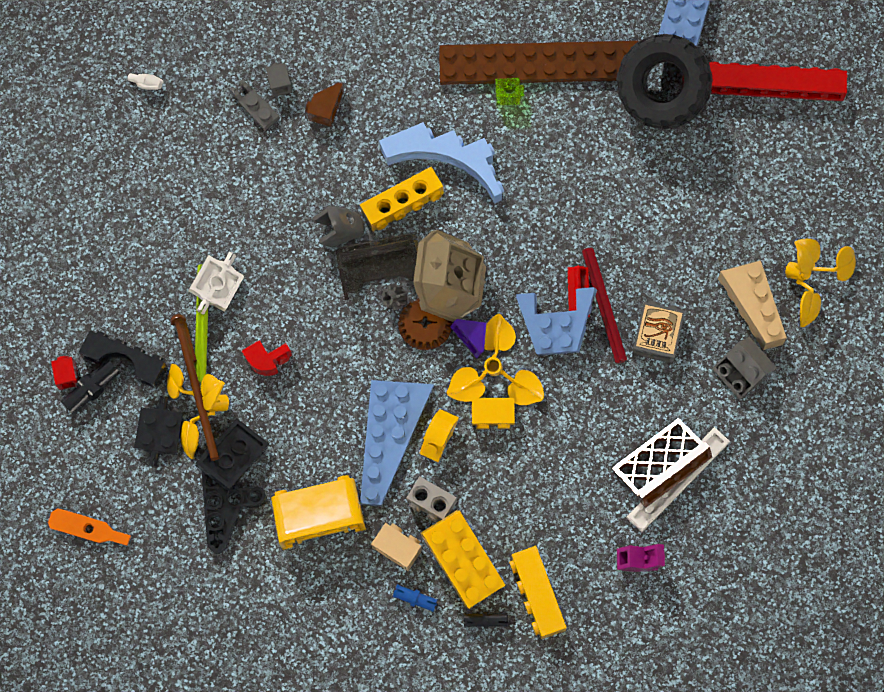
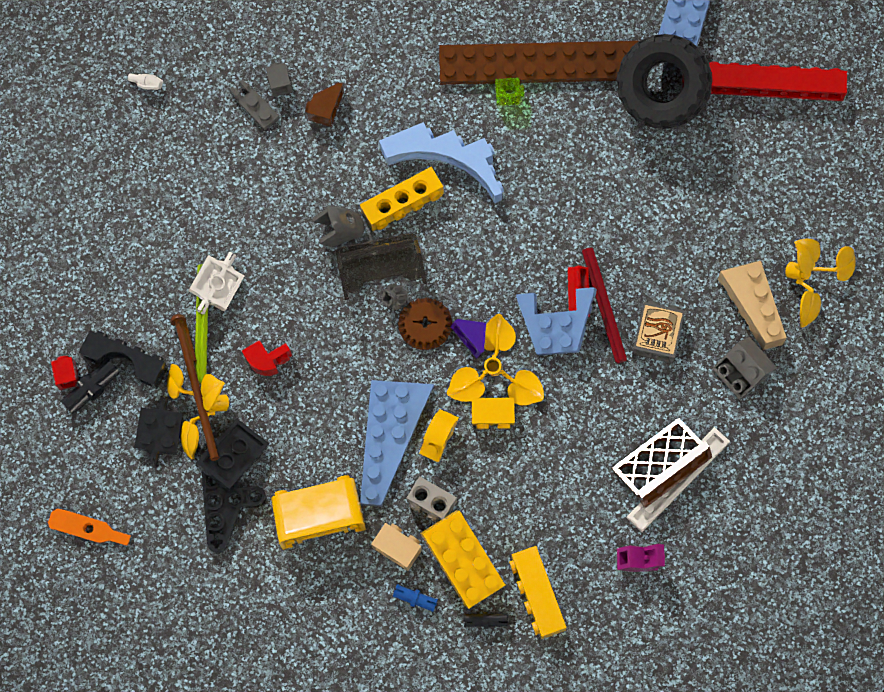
(448, 276): dark tan piece -> none

